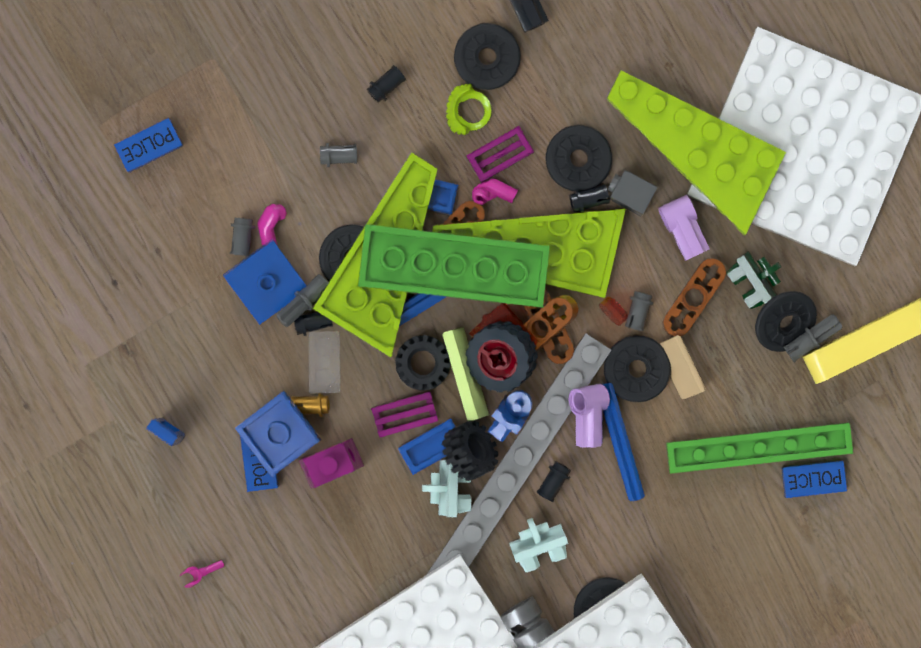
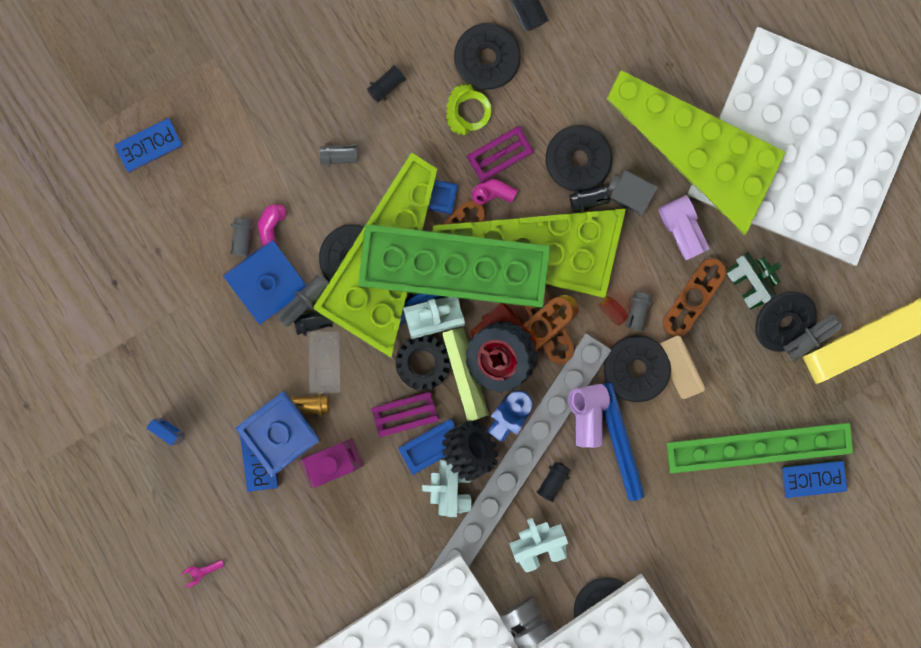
(433, 316): none -> light aqua hips

